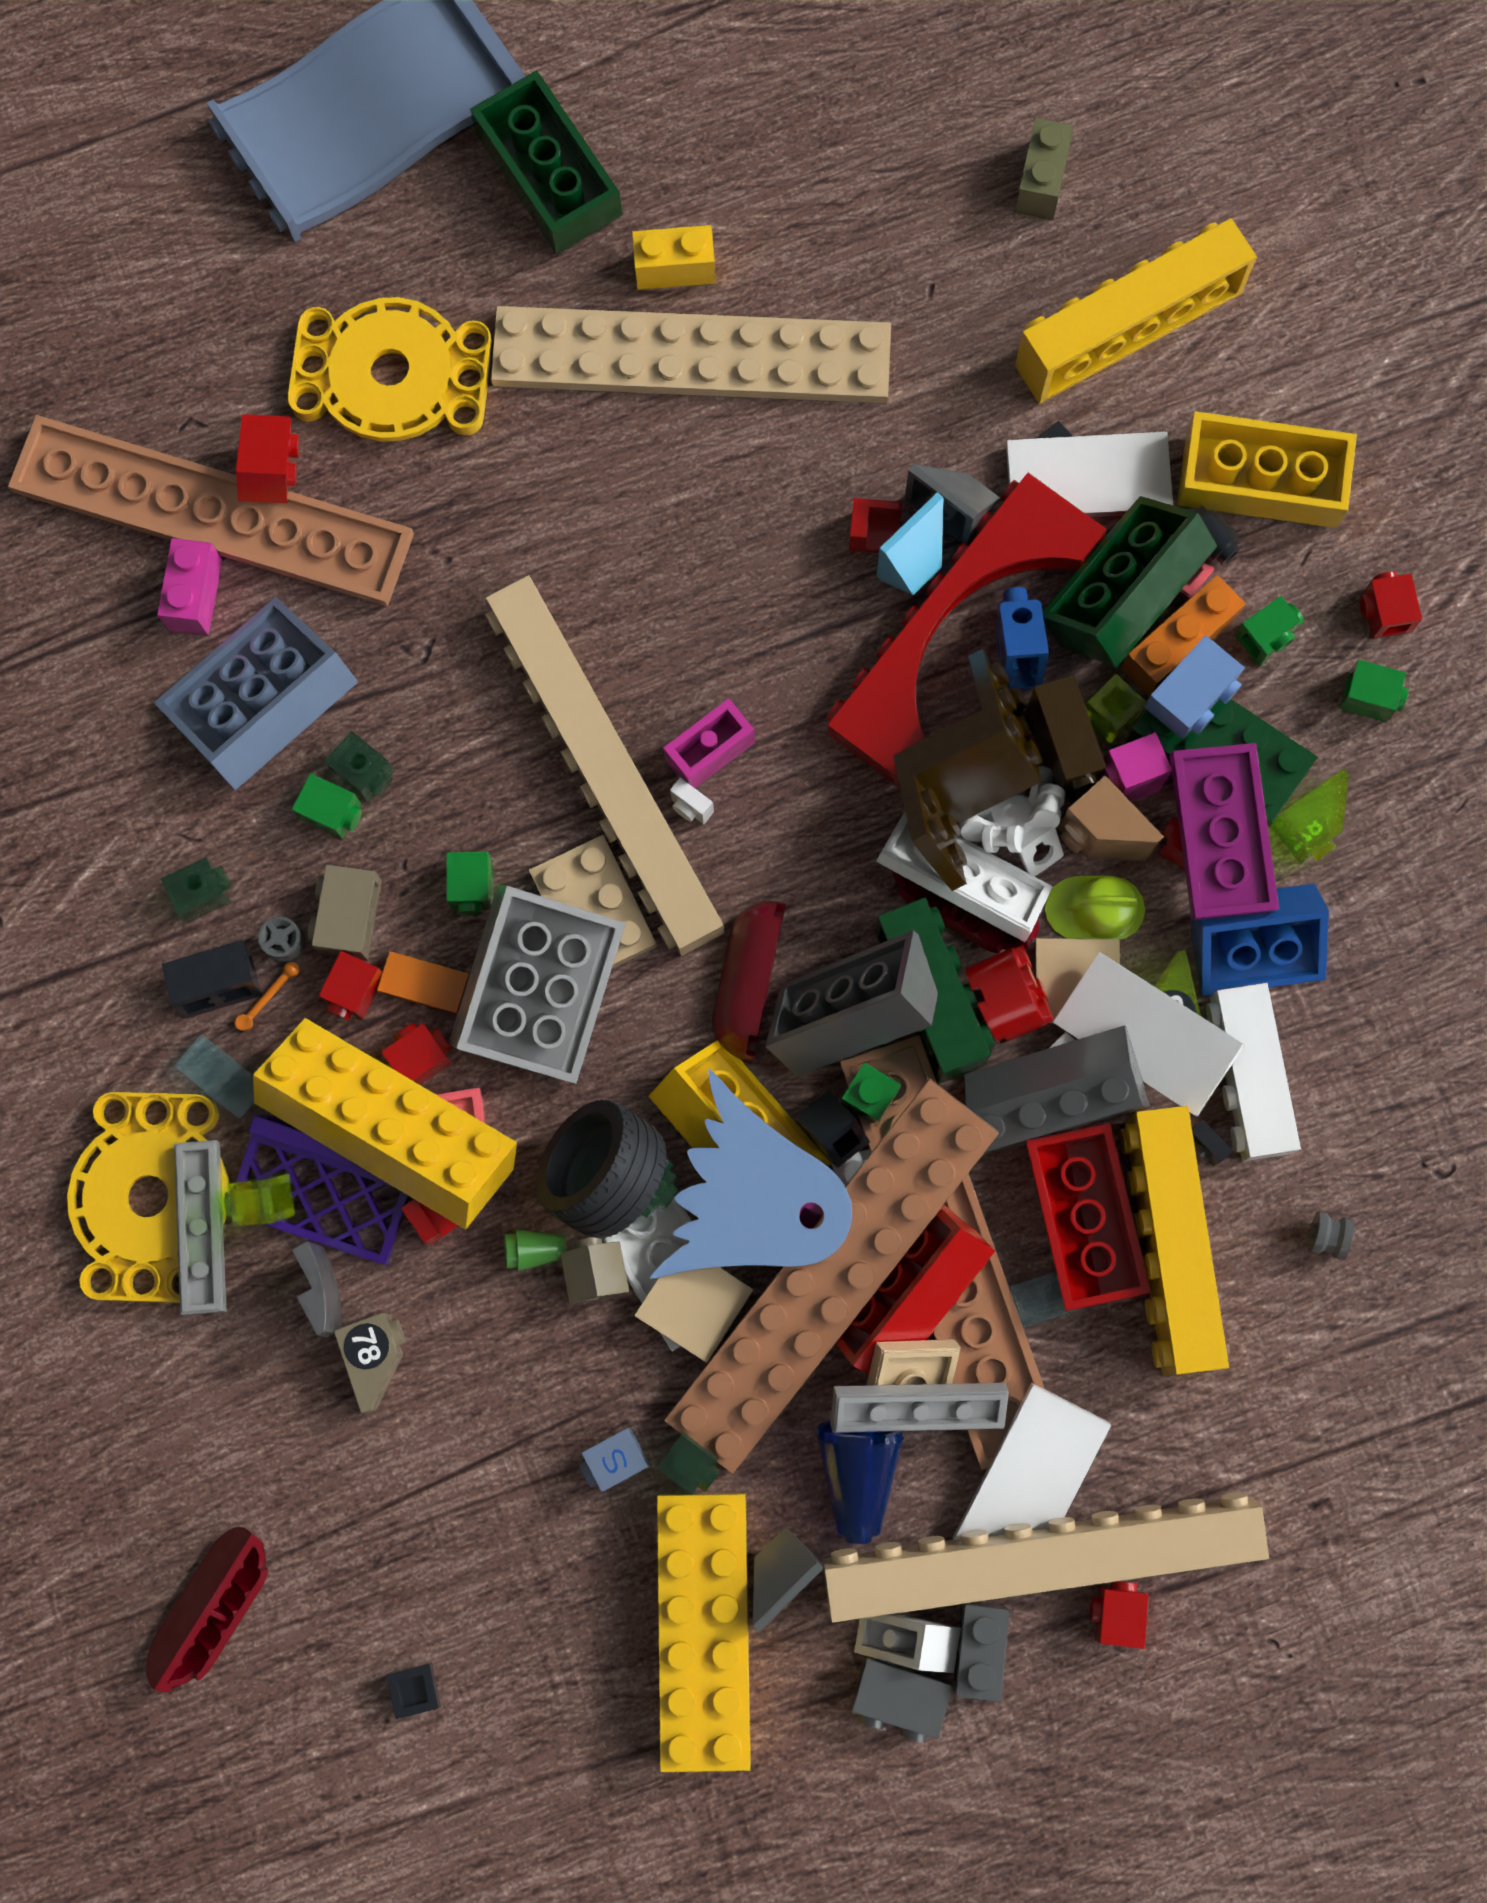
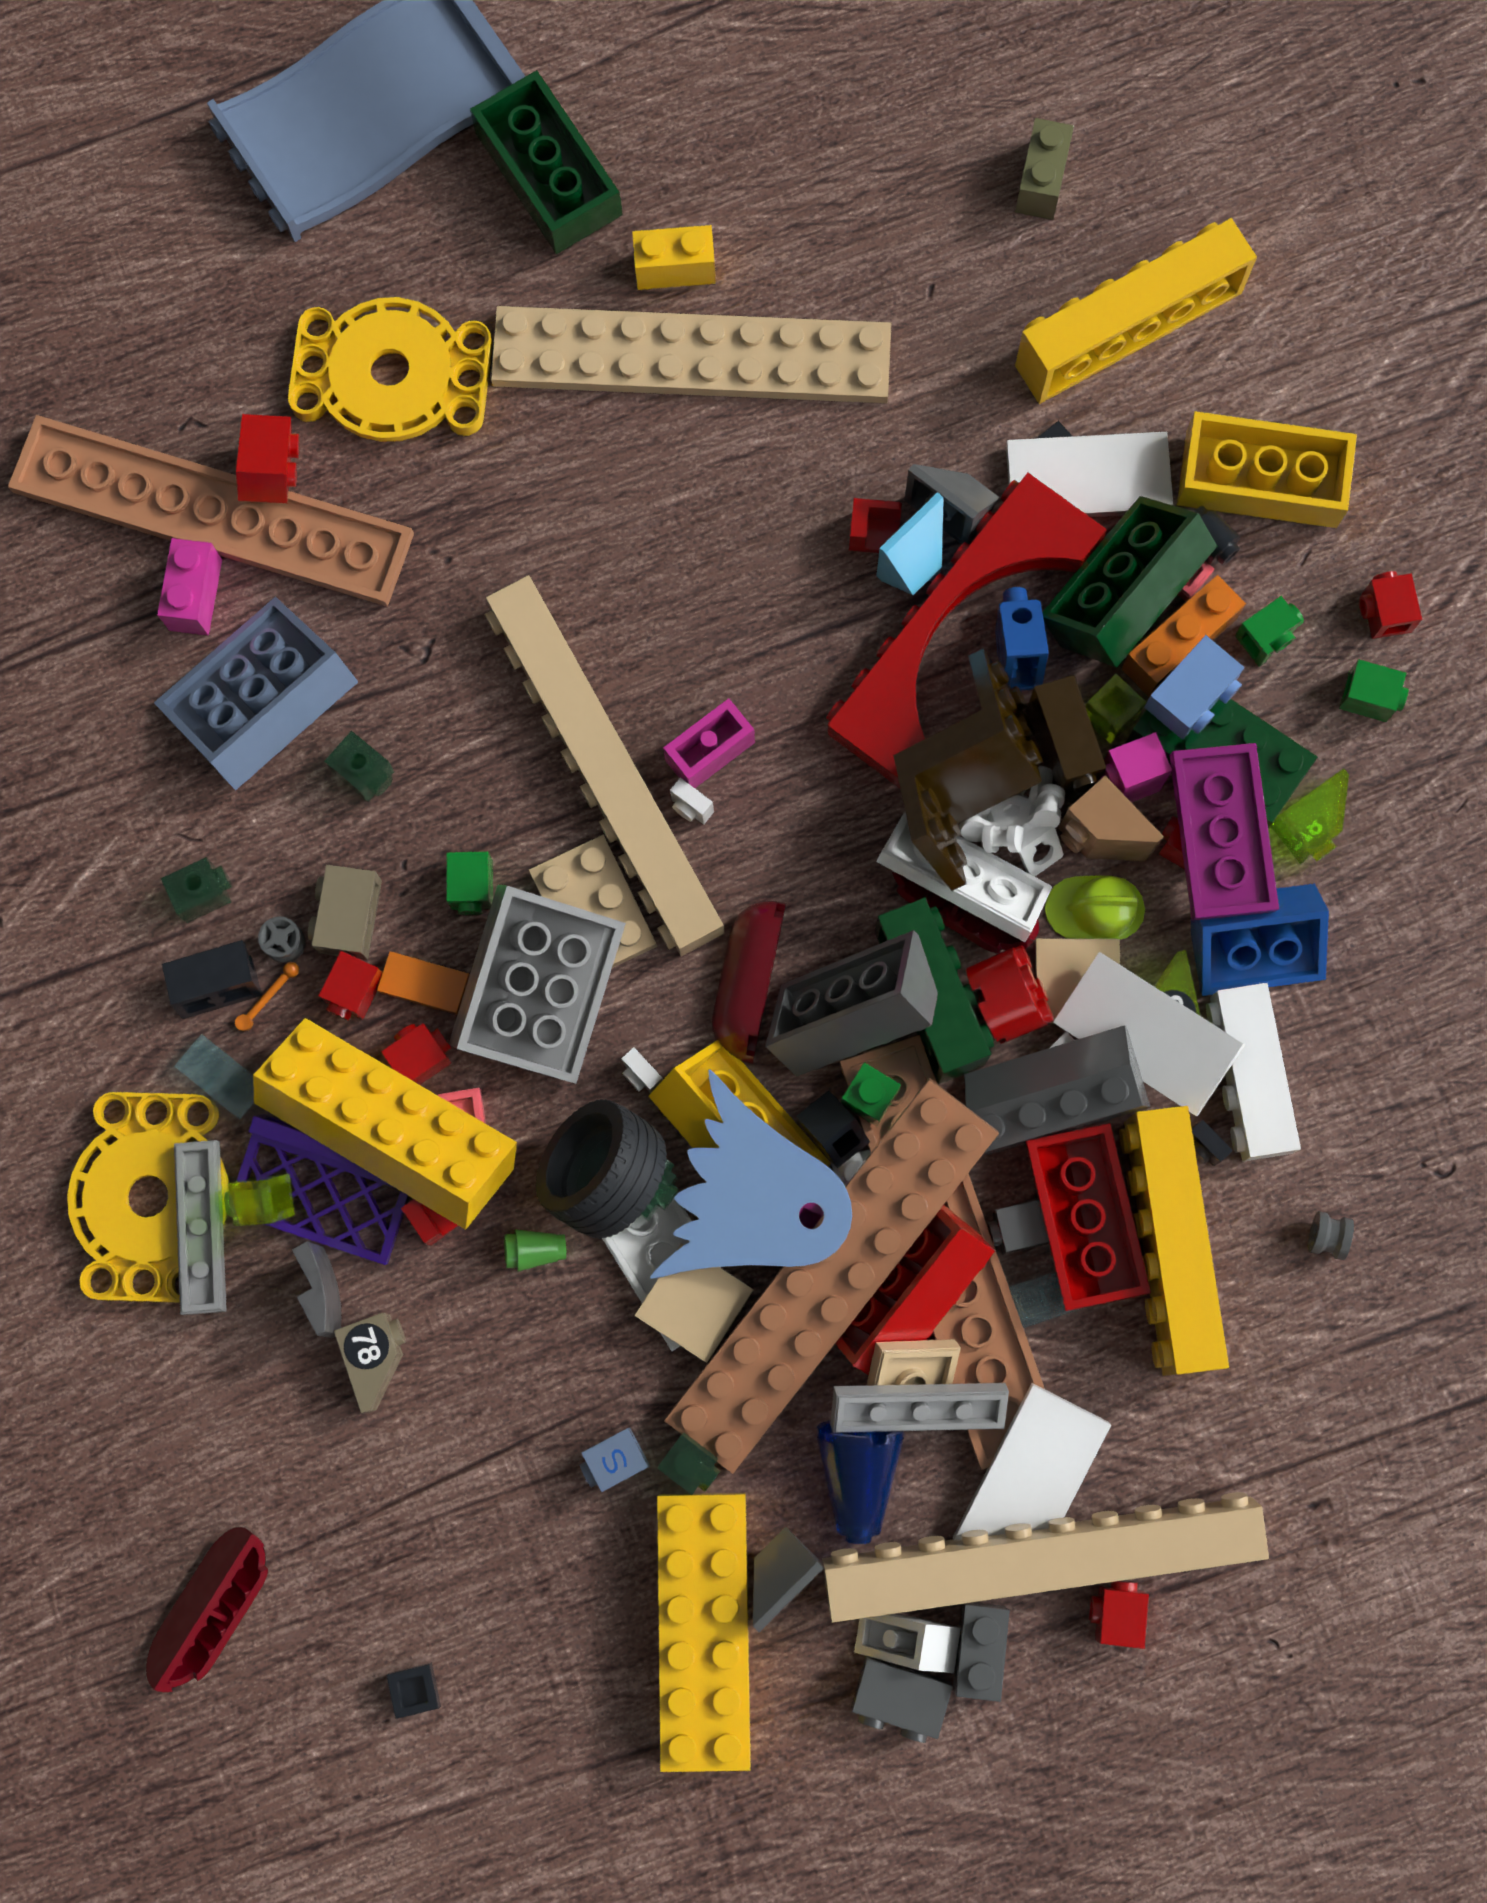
(328, 807): green brick -> none
(594, 1270): dark tan brick -> none
(640, 1072): none -> white plate
(1018, 1227): none -> dark grey brick

